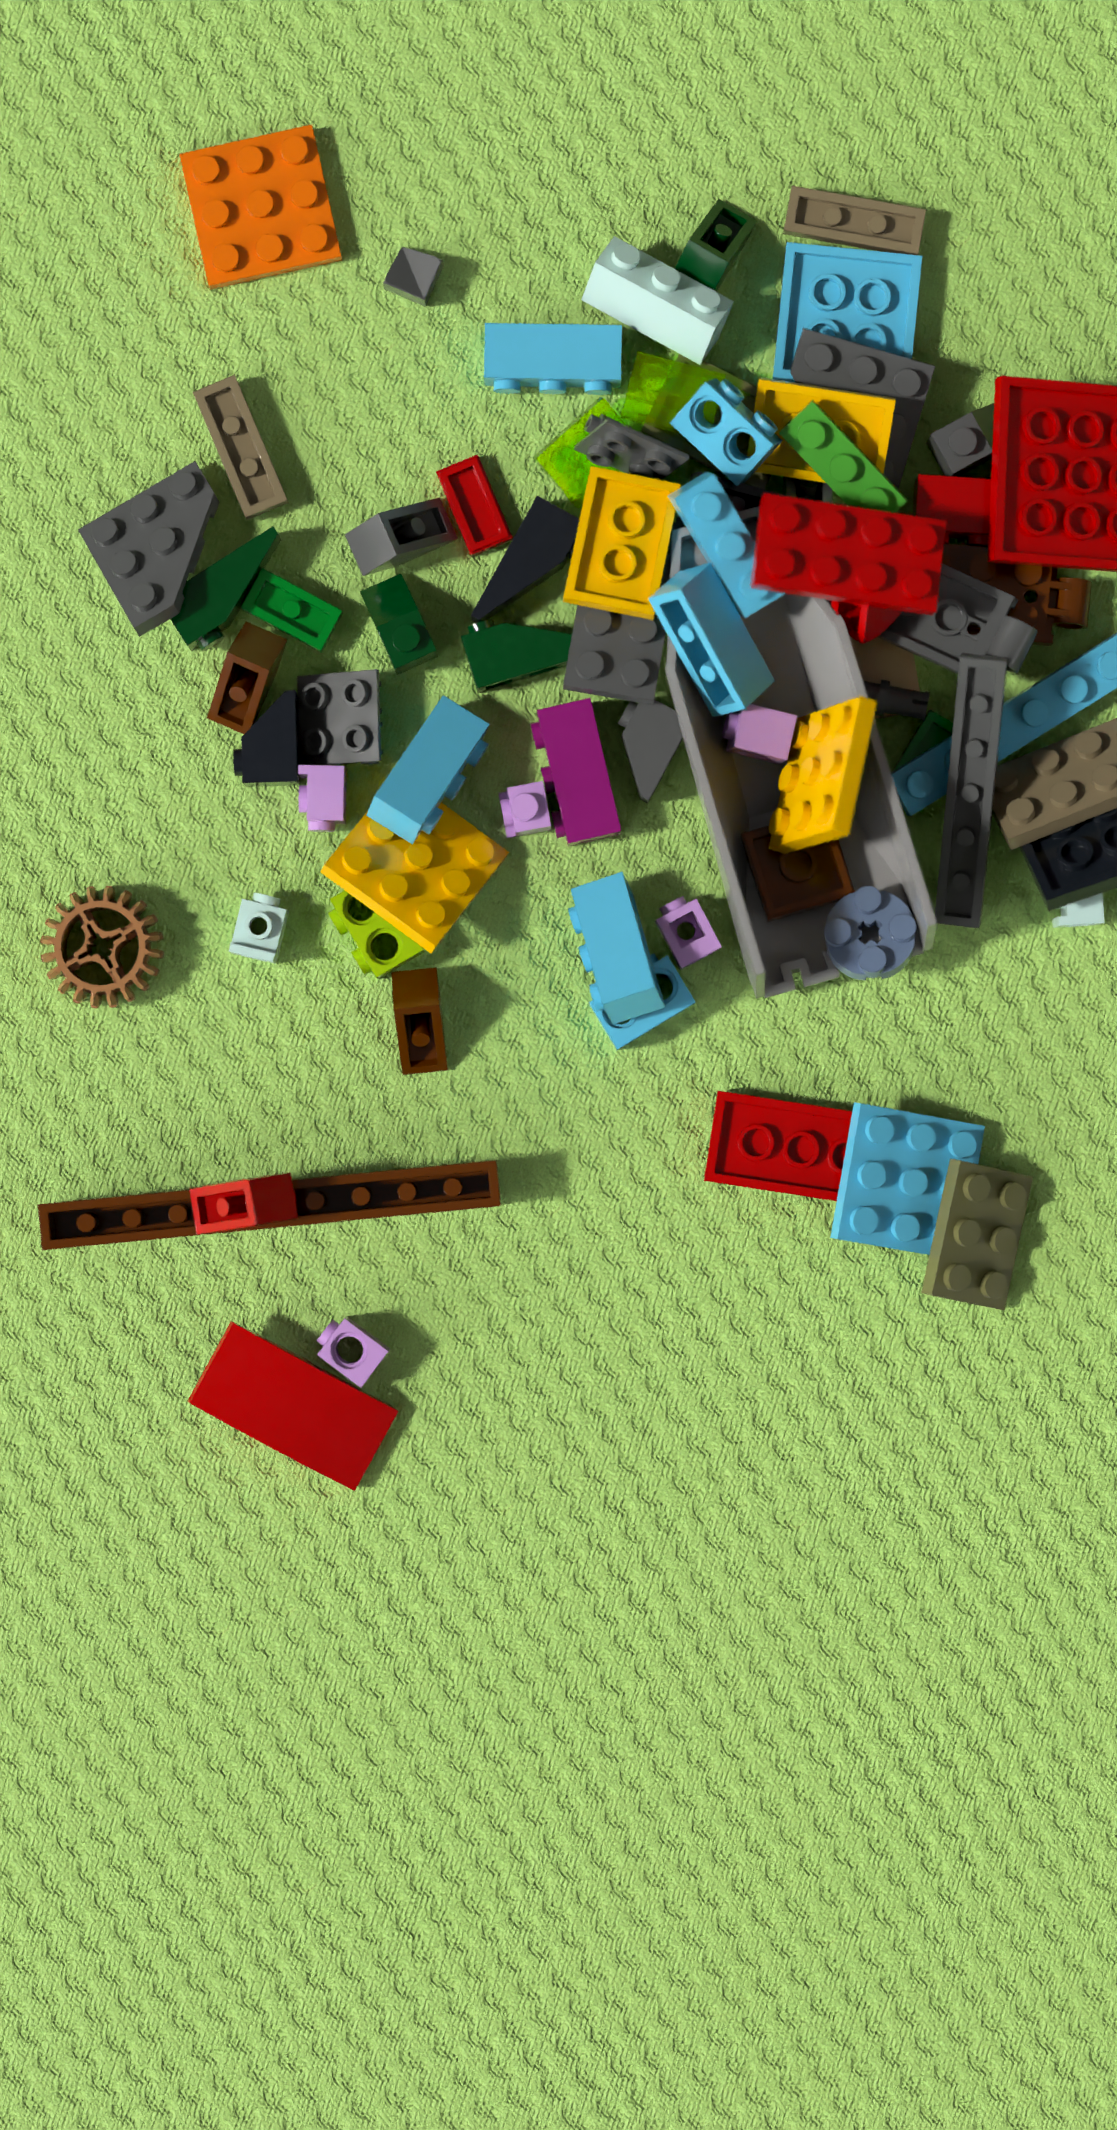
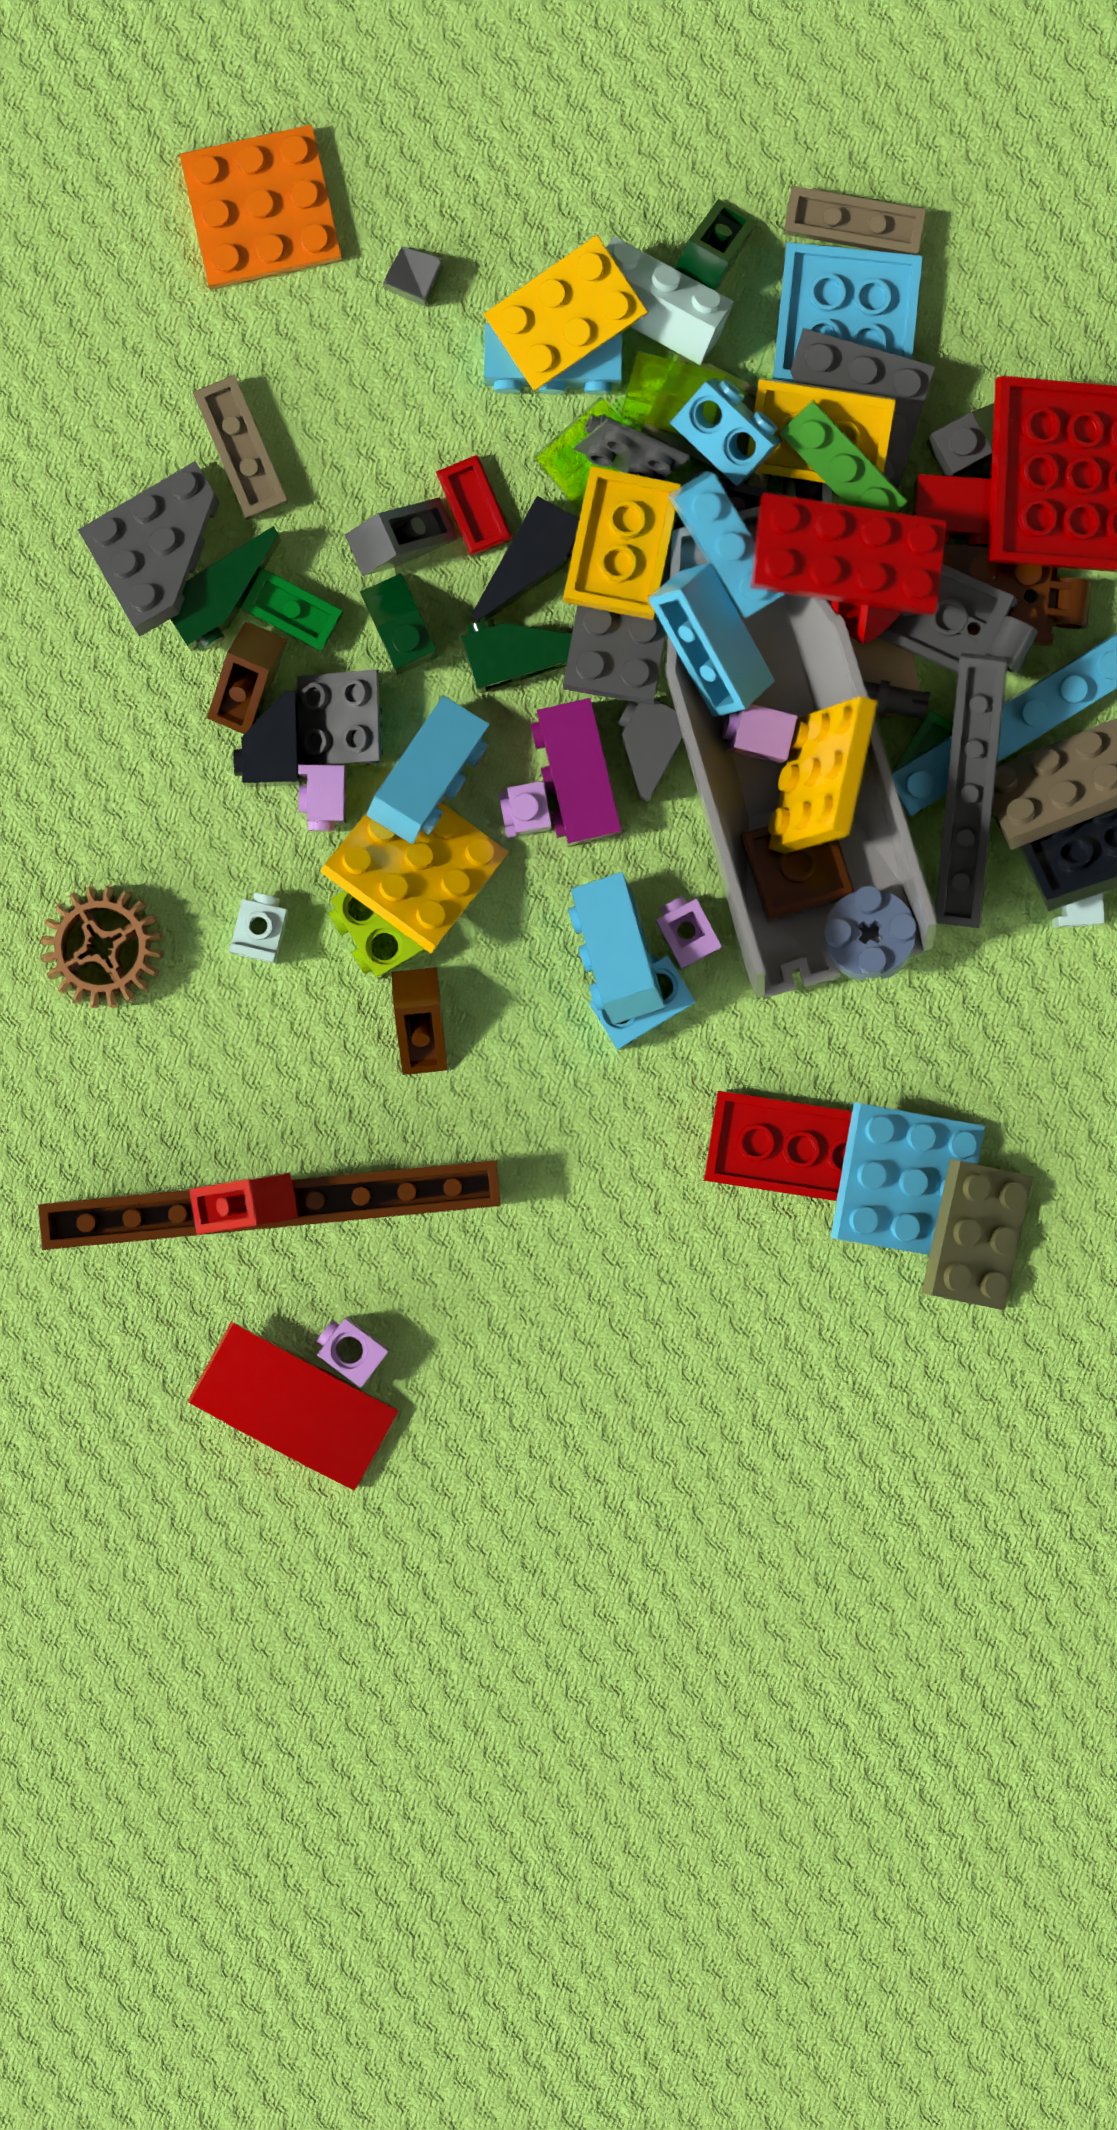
(566, 313): none -> yellow plate

